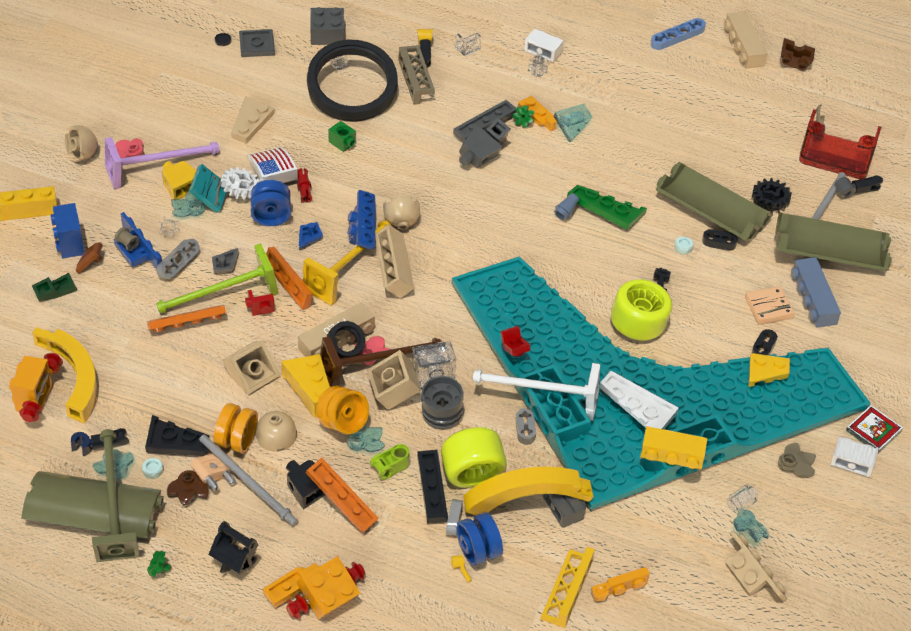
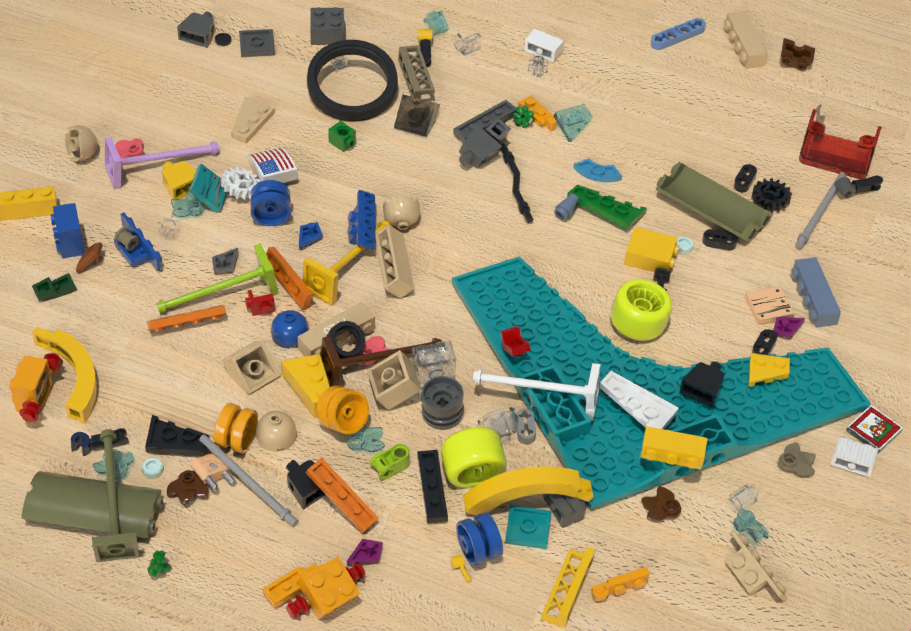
(170, 259): light grey beam -> none
(197, 29): none -> dark grey torso
(227, 552): black piece -> none
(287, 328): none -> blue cylinder
(304, 185): red pin -> none
(366, 552): none -> magenta piece
(416, 115): none -> clear smoke slope
(436, 22): none -> clear light blue bracket
(454, 516): light grey beam -> none
(502, 422): none -> clear cylinder
(522, 205): none -> black bar
(528, 527): none -> teal tile
(597, 172): none -> dark azure tile
(651, 250): none -> yellow brick
(660, 505): none -> reddish brown plate
(703, 383): none -> black torso
(742, 177): none -> black beam
(787, 326): none -> magenta piece
(833, 241): olive cylinder -> none

